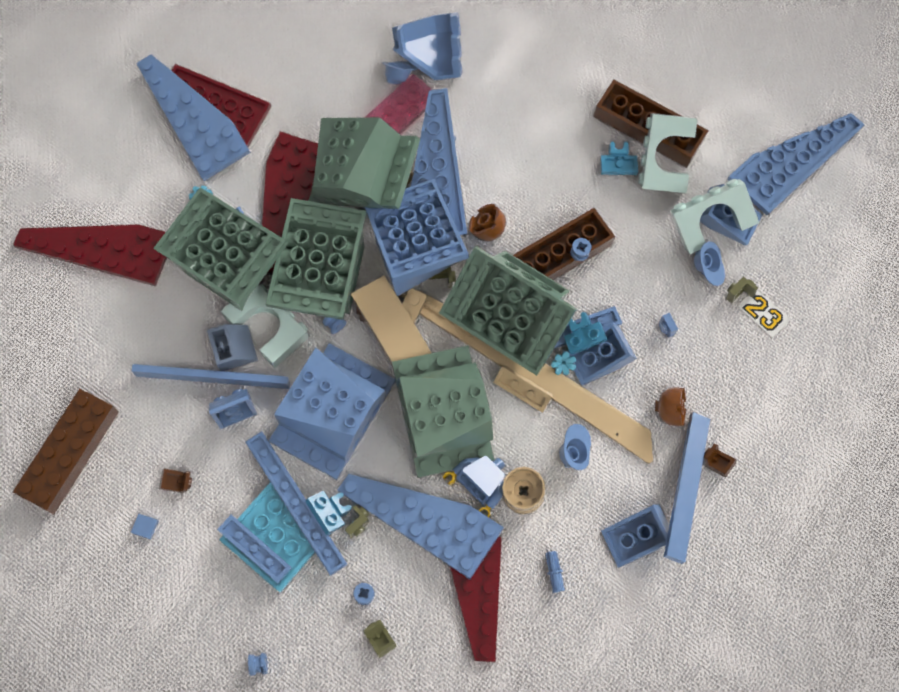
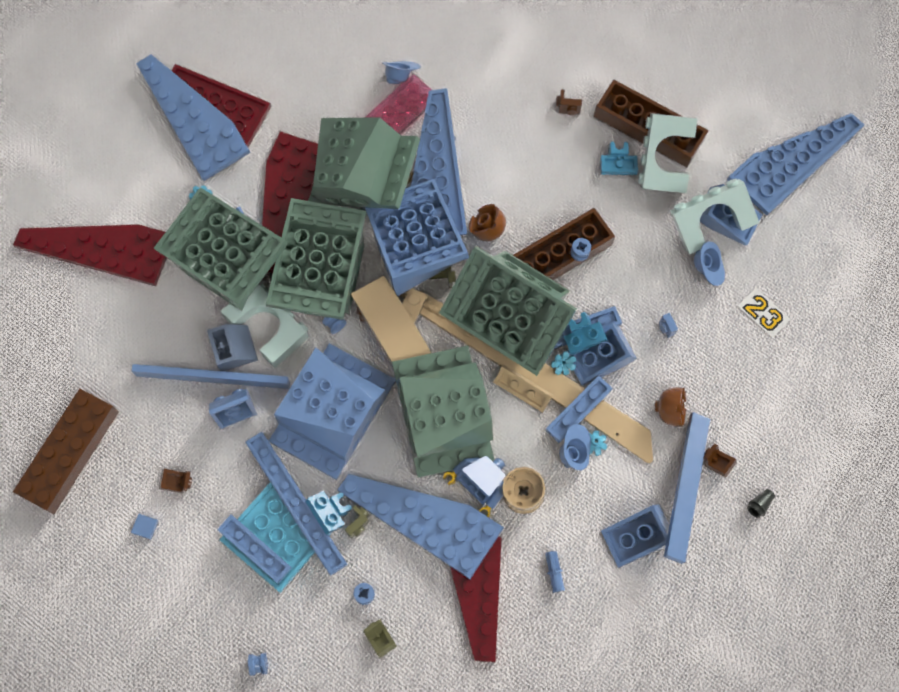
(431, 45): medium blue panel -> none
(567, 105): none -> reddish brown bracket
(579, 408): none -> medium blue plate
(596, 447): none -> medium azure plant
(736, 289): olive bracket -> none
(761, 503): none -> pearl dark grey cone

